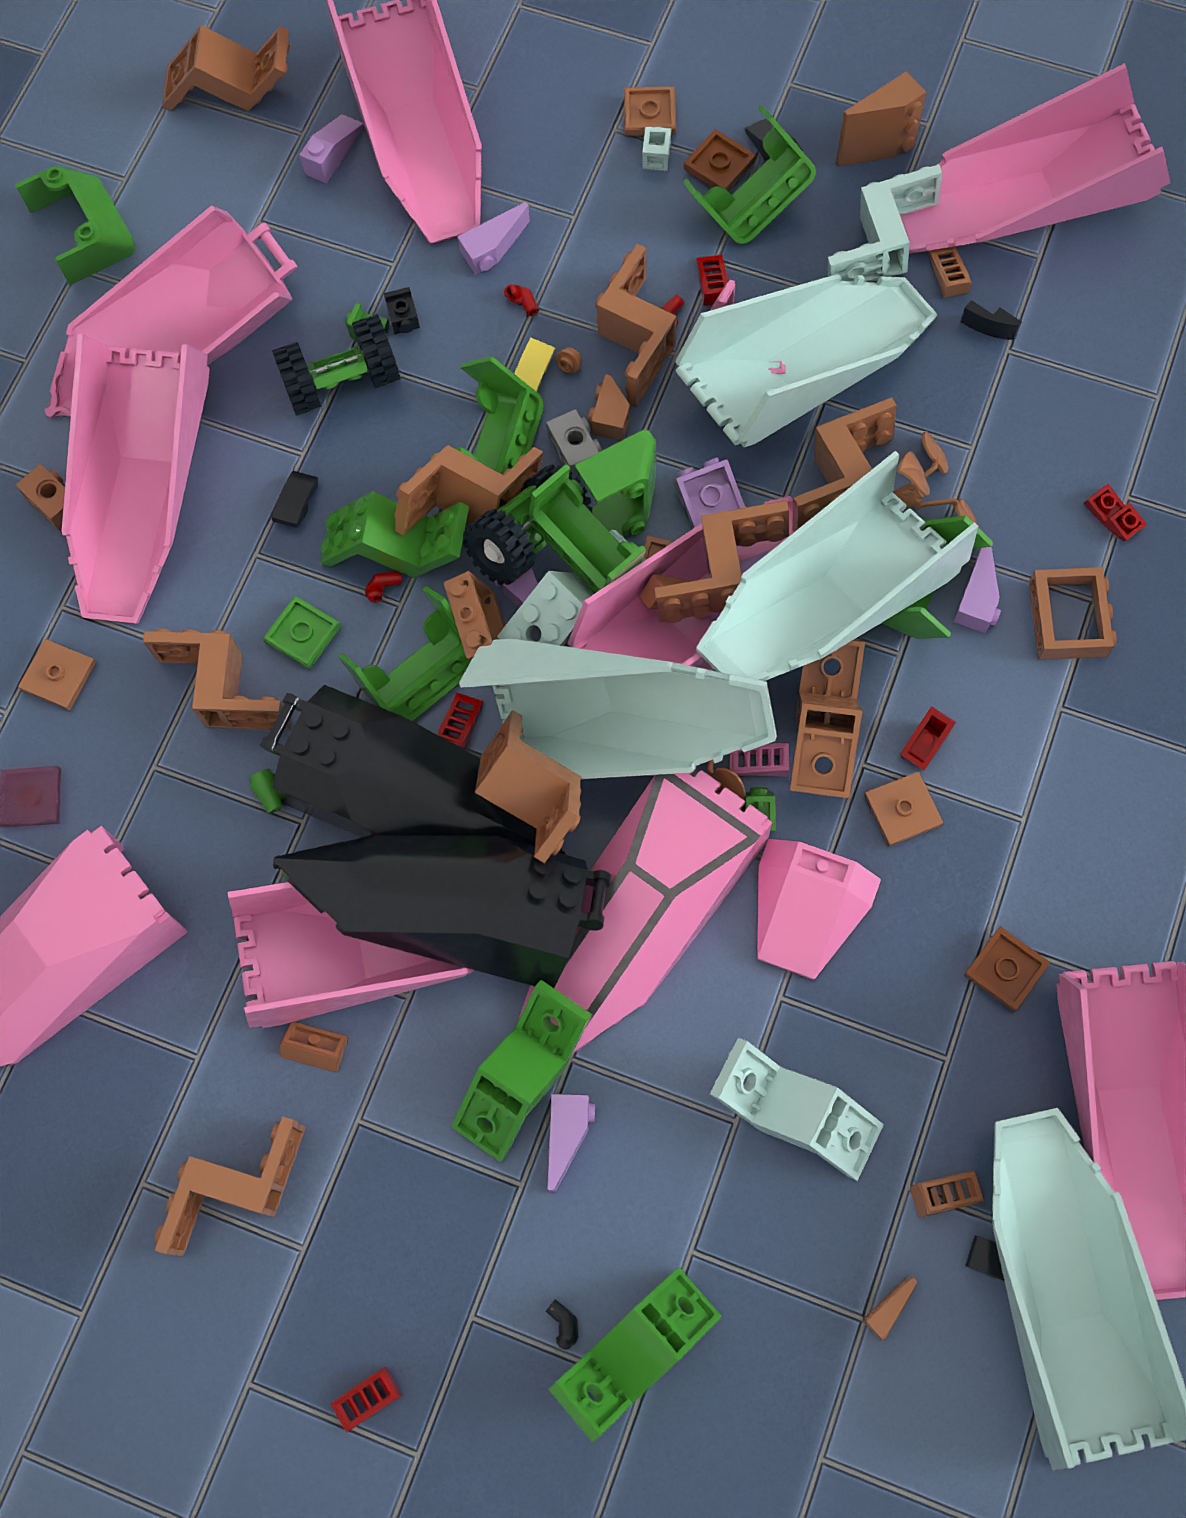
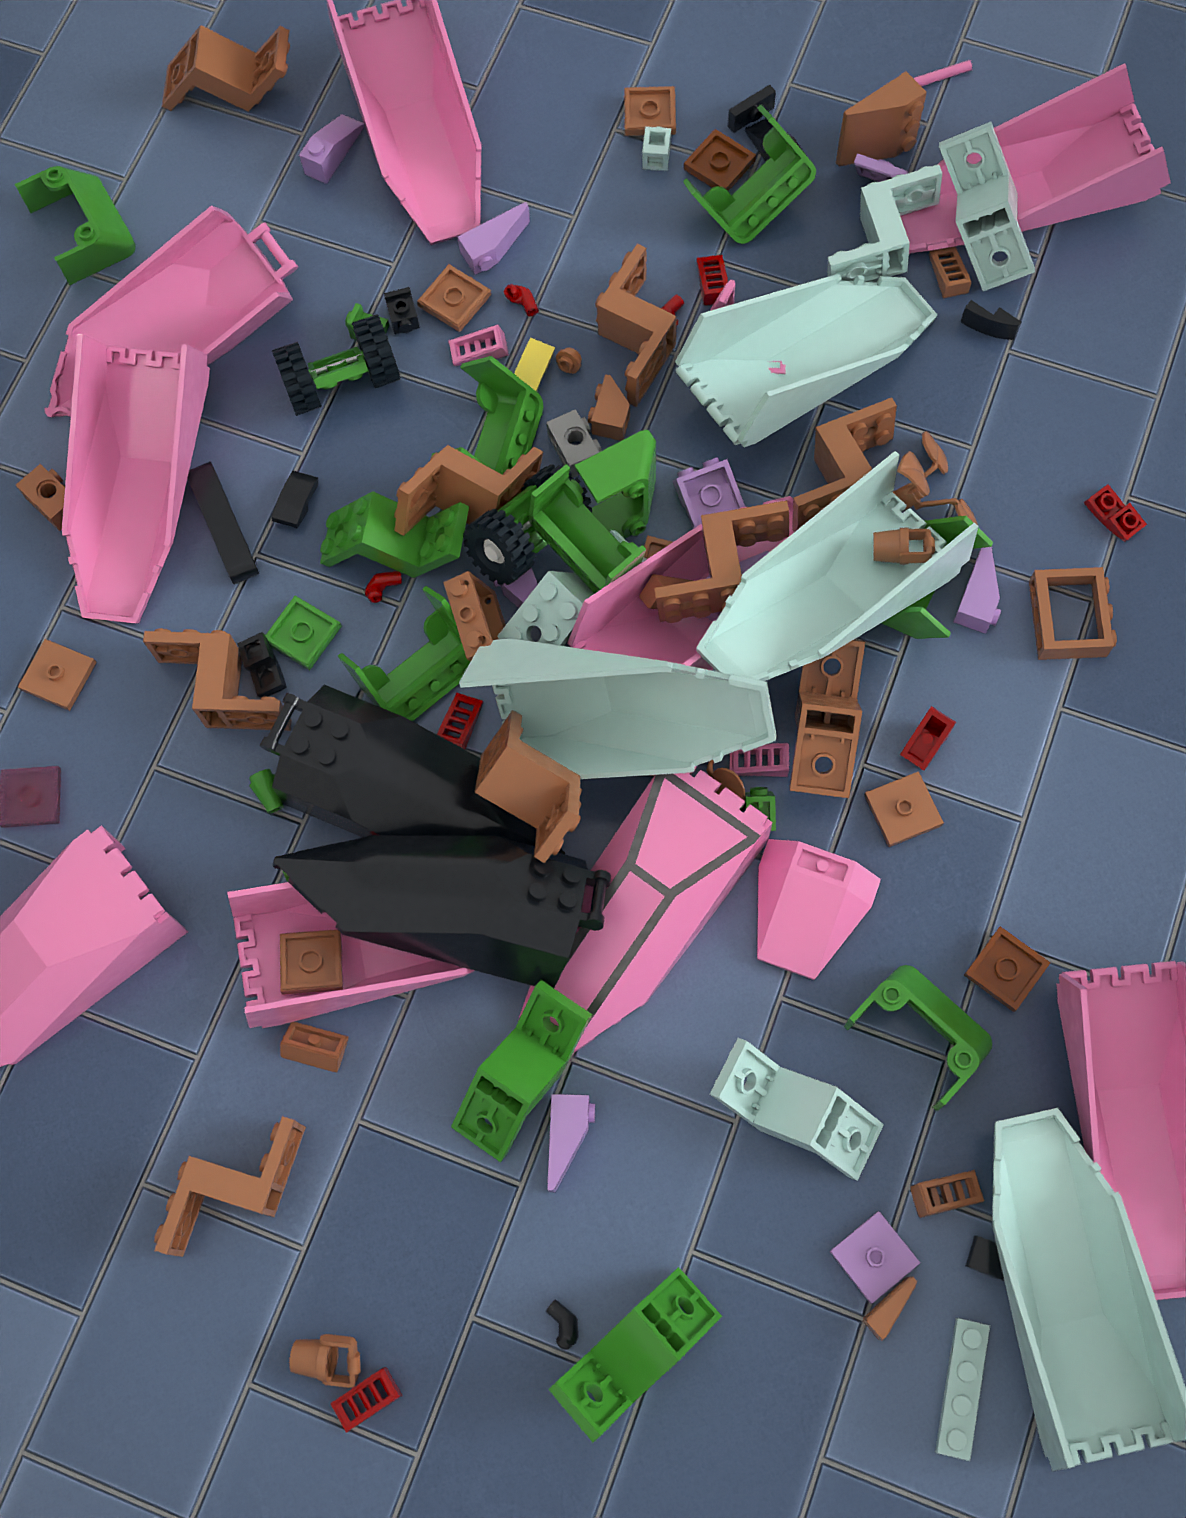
(222, 523): none -> black beam
(262, 664): none -> black slope
(310, 962): none -> nougat plate
(319, 1359): none -> nougat piece
(454, 298): none -> nougat plate
(486, 335): none -> bright pink slope
(747, 111): none -> black plate
(874, 1257): none -> lavender plate
(876, 169): none -> lavender plate
(894, 546): none -> nougat piece
(944, 73): none -> bright pink bar
(962, 1389): none -> light aqua plate
(969, 1039): none -> bright green windscreen
(986, 207): none -> light aqua bracket

